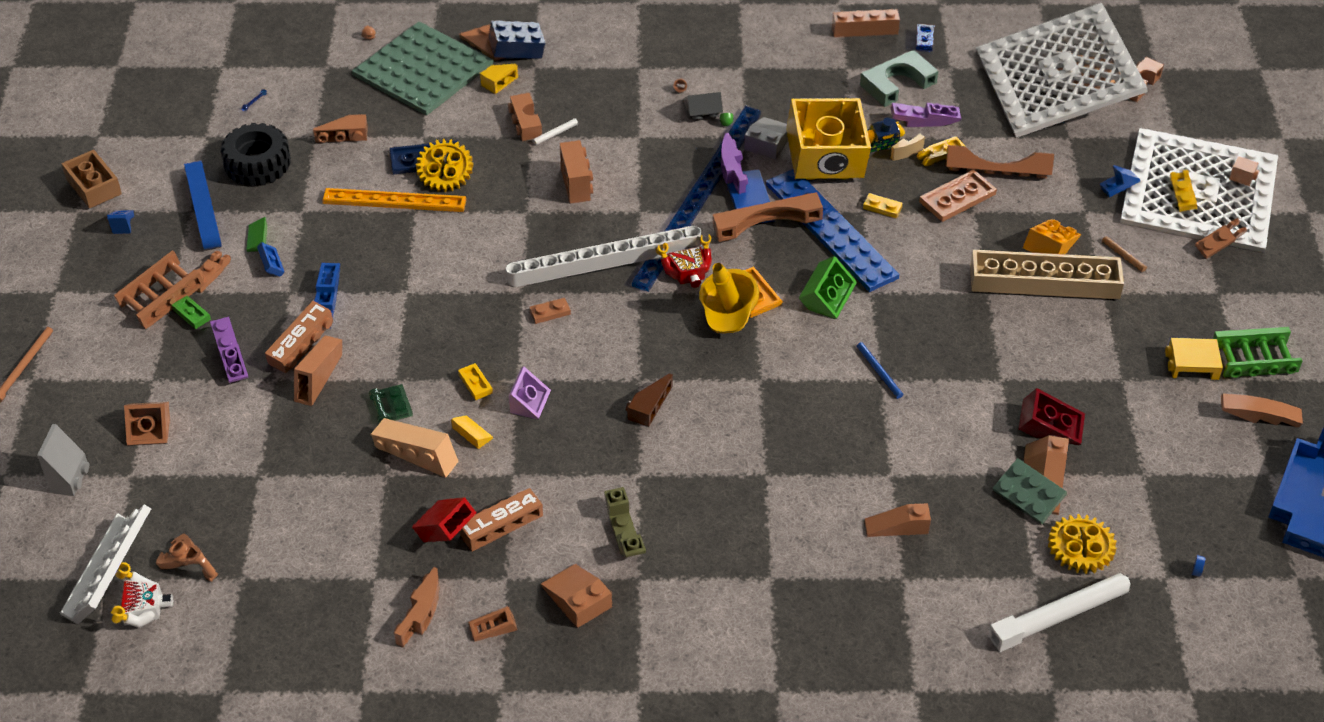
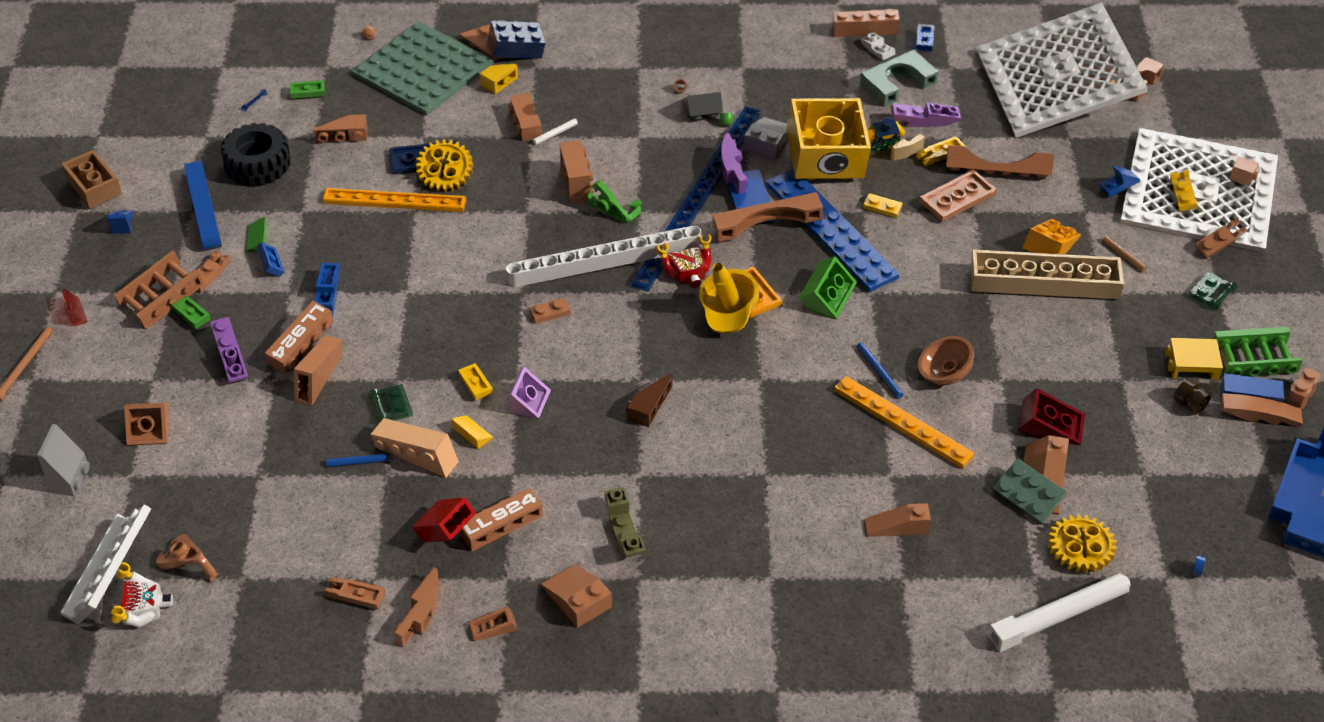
(74, 308): none -> clear red slope
(307, 89): none -> bright green plate
(355, 592): none -> nougat hinge
(357, 460): none -> blue bar
(607, 203): none -> bright green animal
(876, 45): none -> white slope
(904, 422): none -> light orange plate
(946, 360): none -> nougat hat
(1189, 394): none -> dark brown wheel
(1208, 287): none -> clear green plate
(1252, 387): none -> brick
(1303, 388): none -> nougat brick

